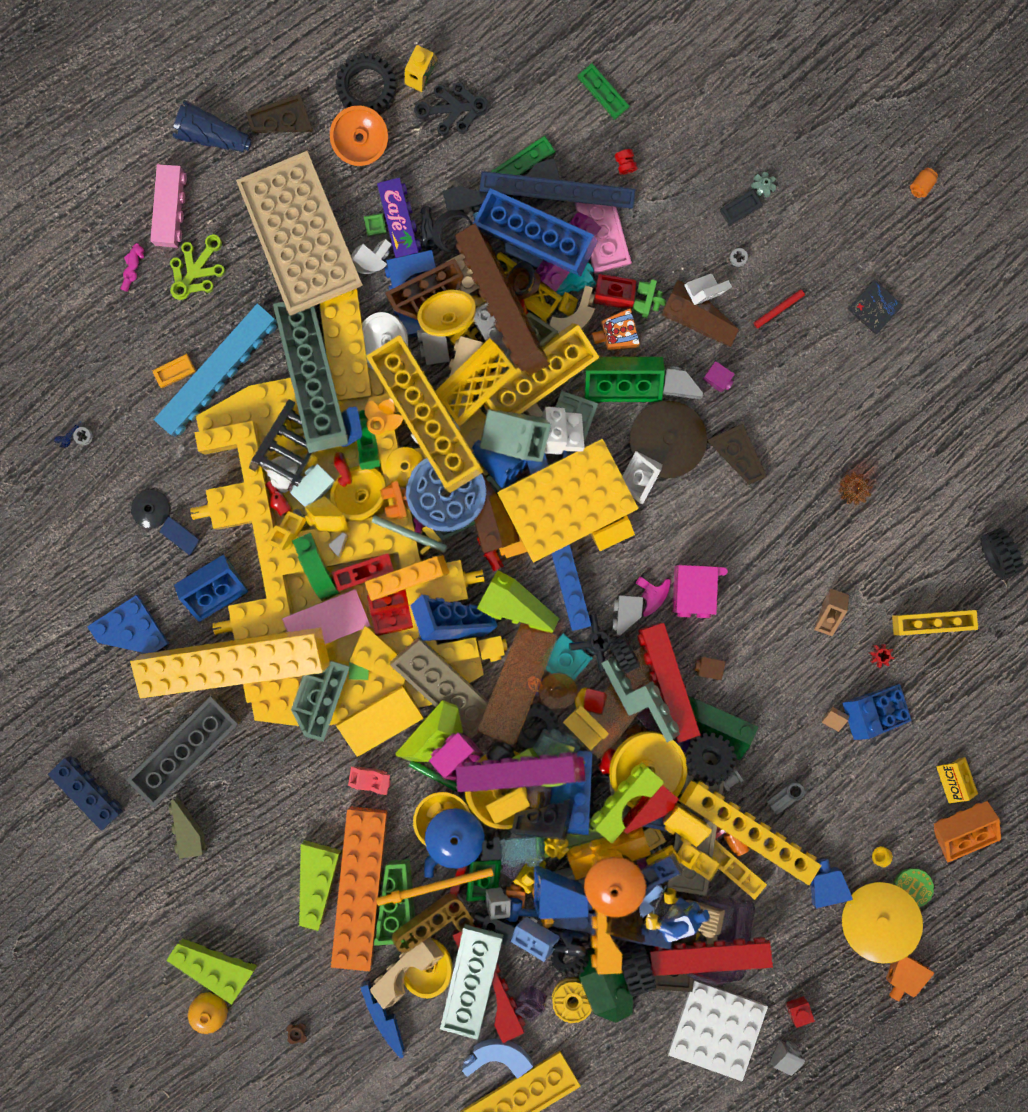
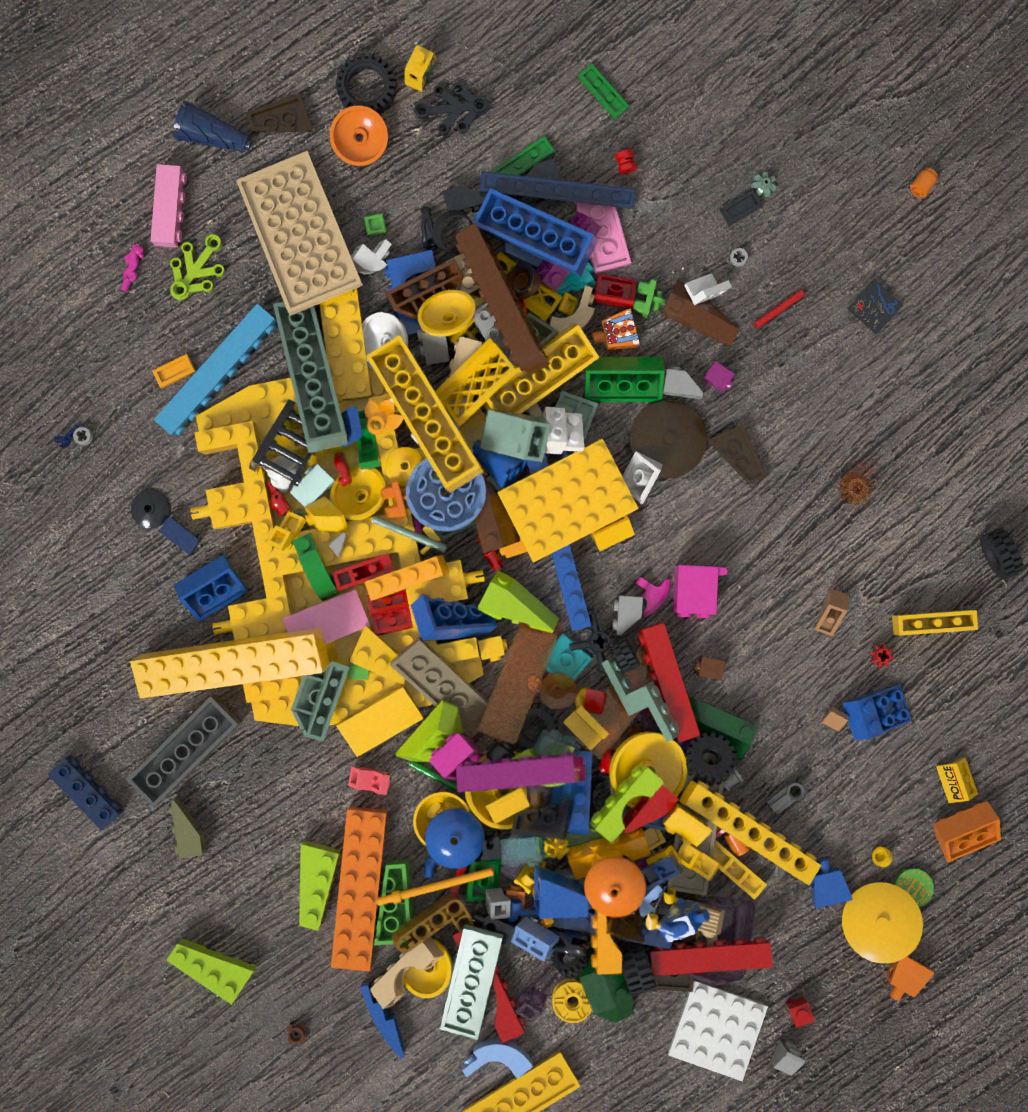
(129, 628): blue plate -> none
(207, 1013): light orange cylinder -> none
(398, 218): dark purple brick -> none

